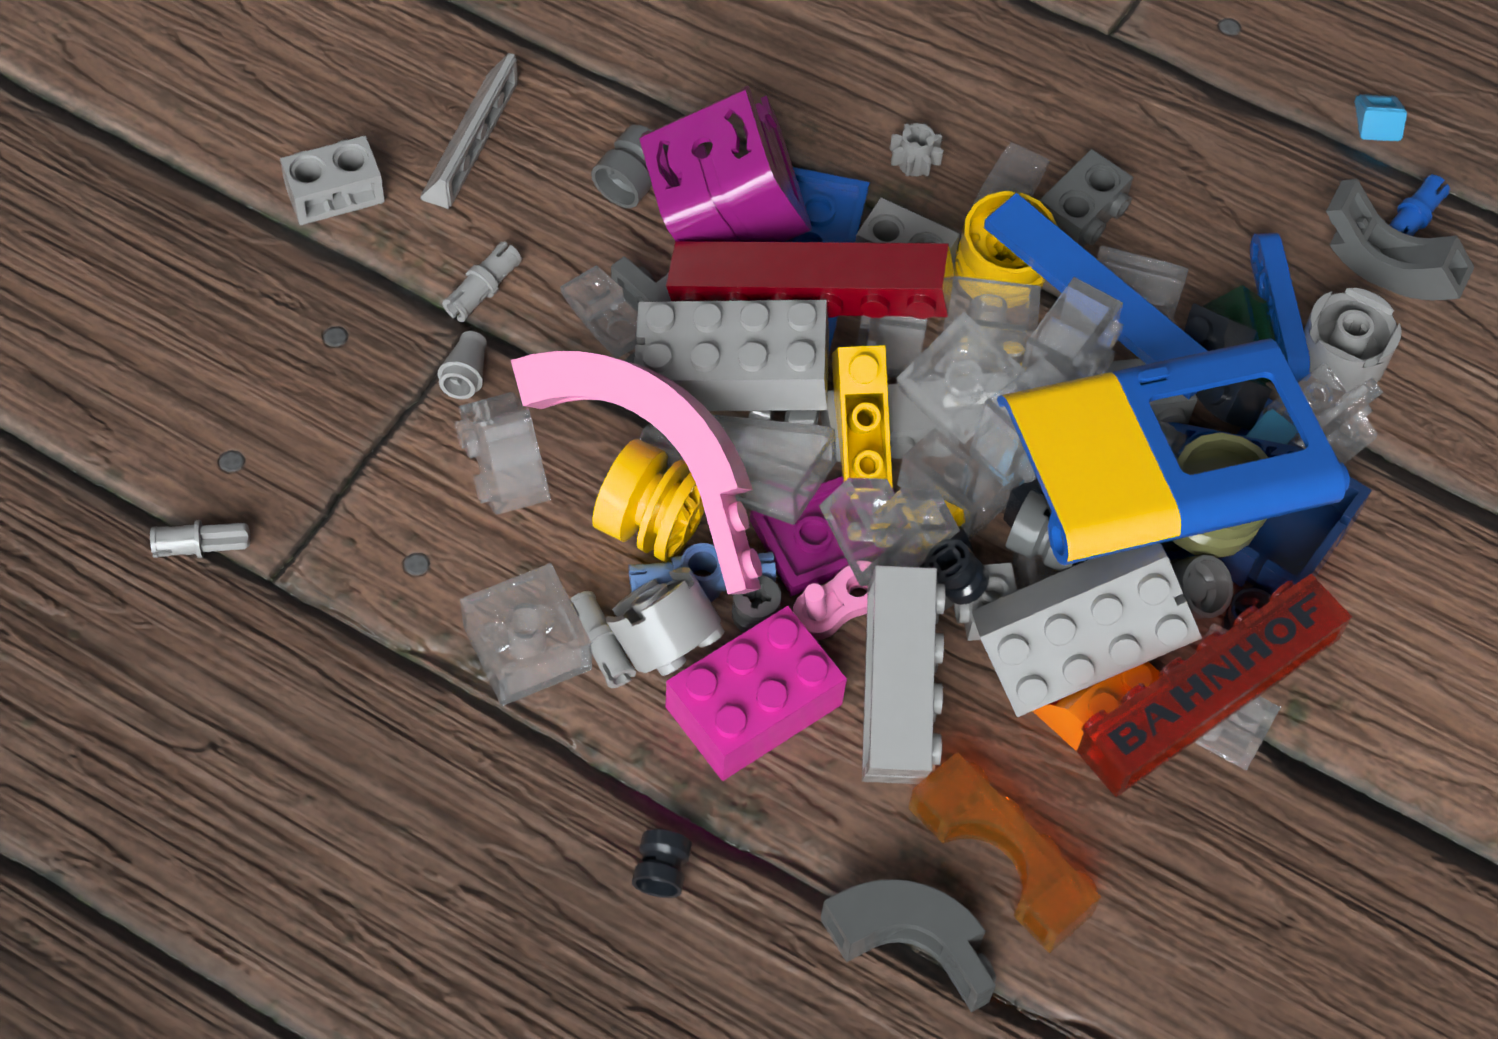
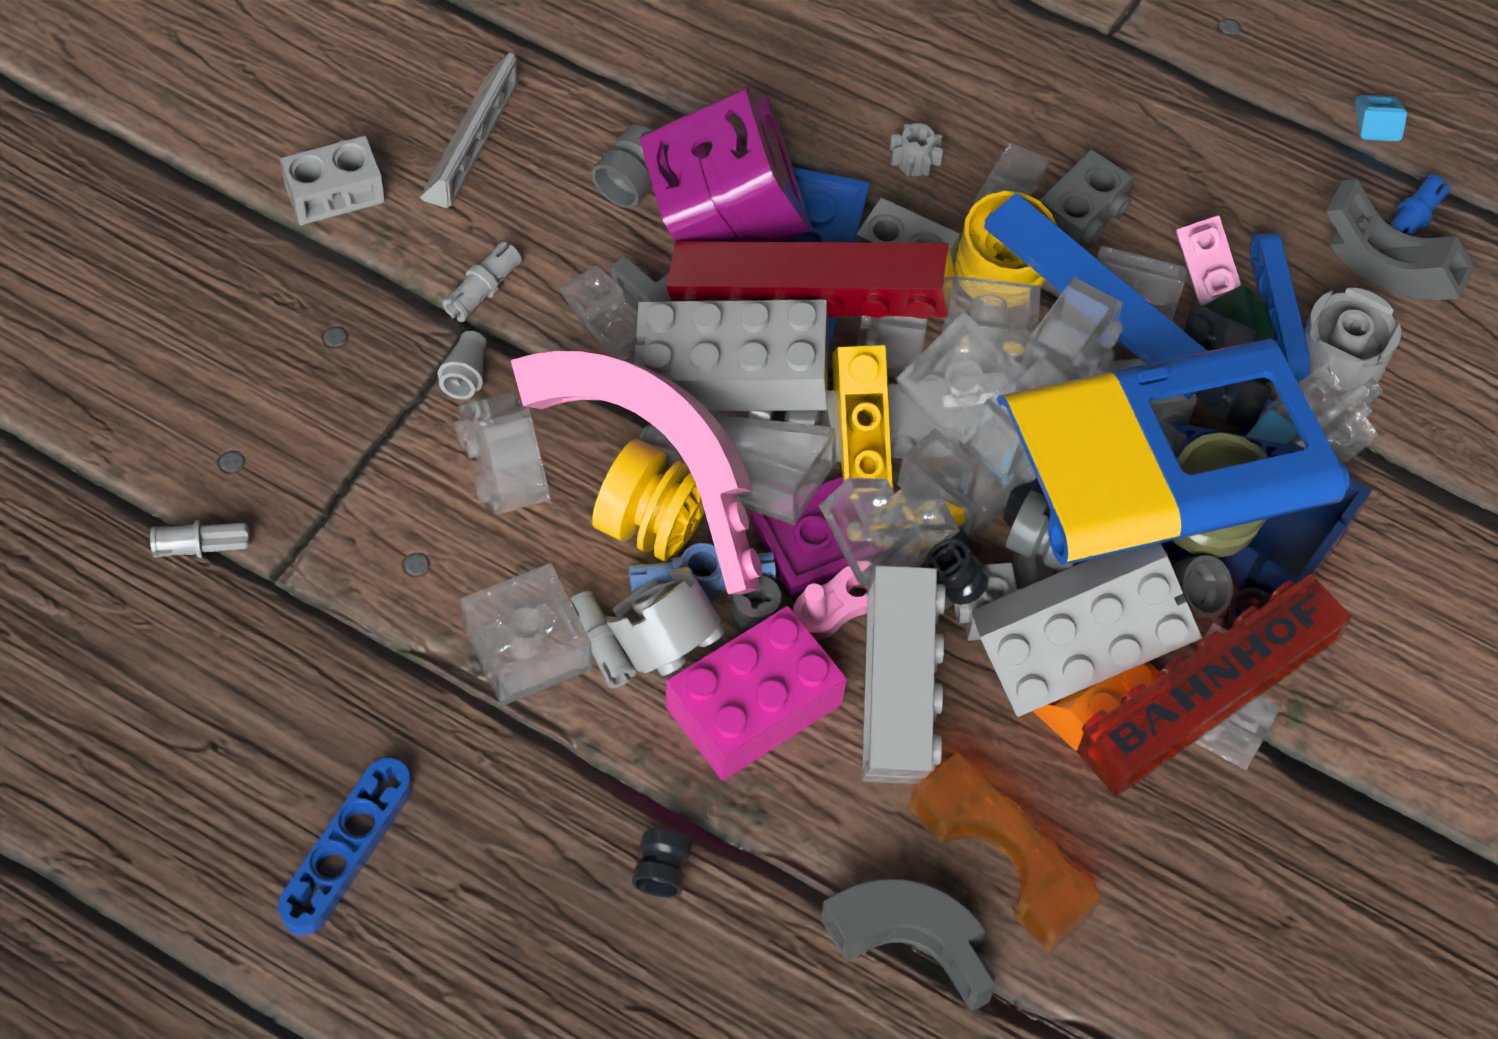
(340, 842): none -> blue beam
(1208, 259): none -> bright pink hips

